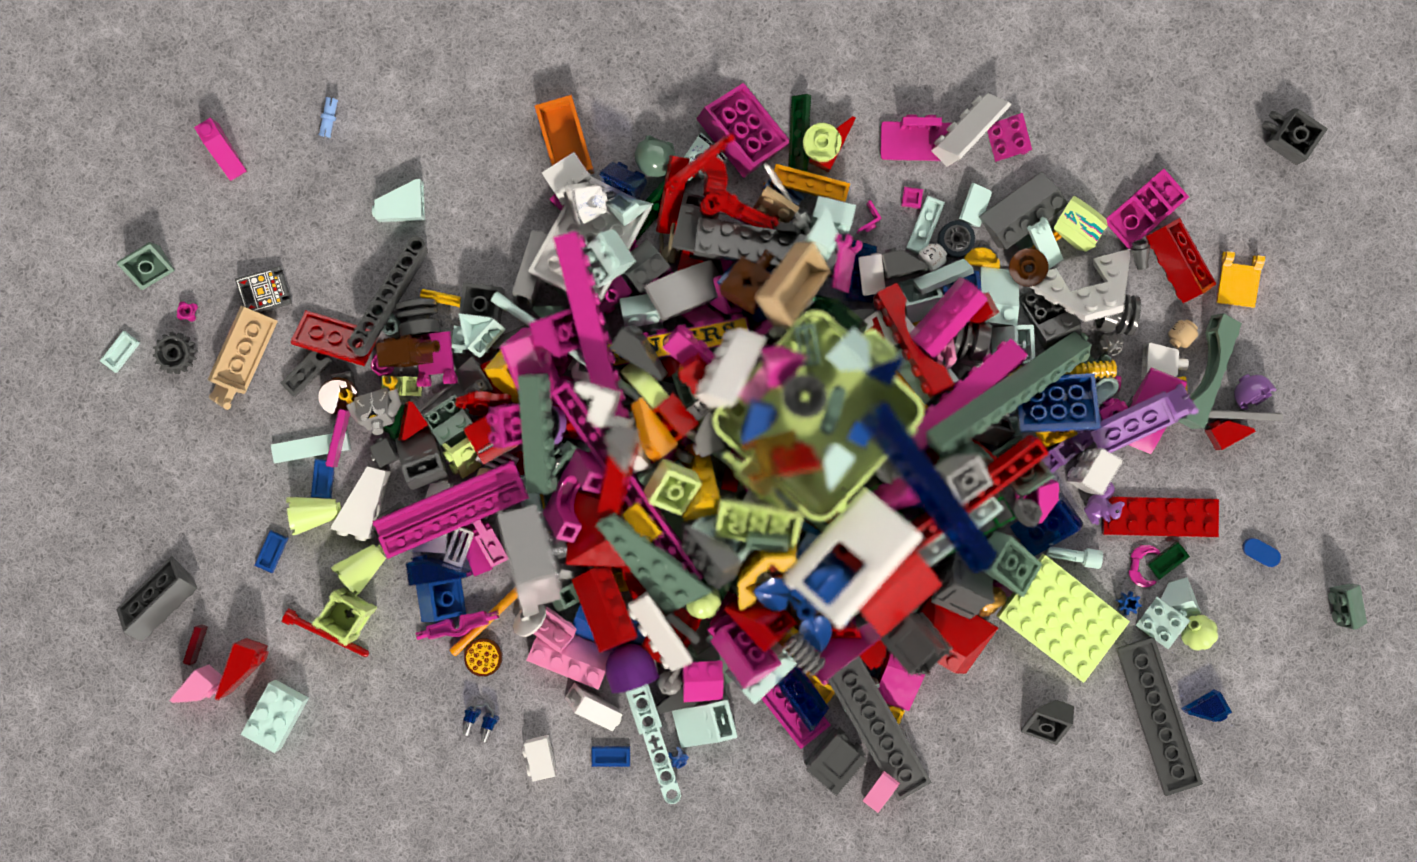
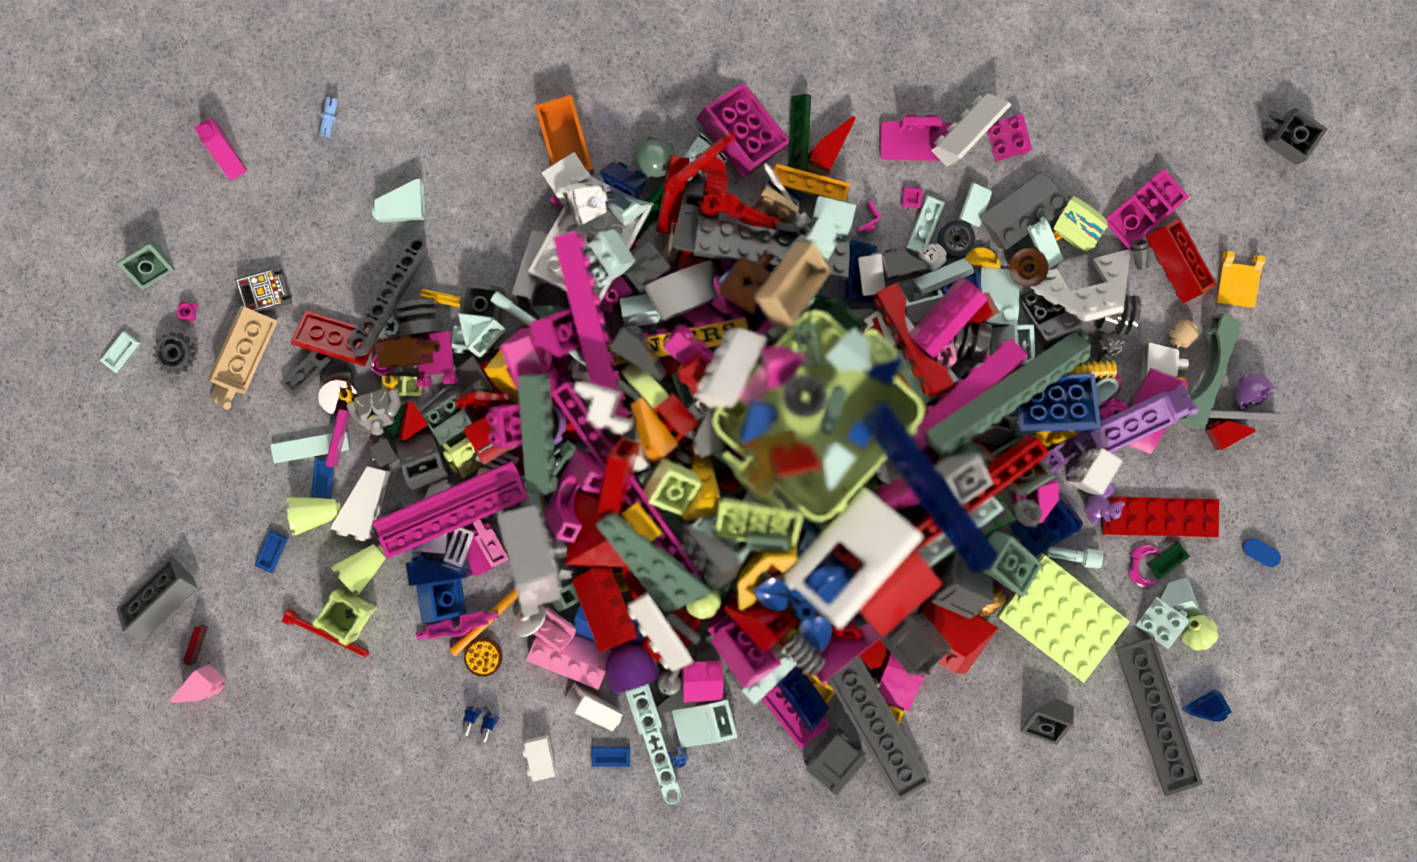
(242, 662): red slope -> none
(274, 716): light aqua brick -> none
(621, 445): light grey slope -> none
(821, 142): yellowish green tile -> none
(845, 262): dark pink flag -> none
(881, 792): bright pink slope -> none
(1123, 602): blue gear -> none
(1348, 606): sand green slope -> none

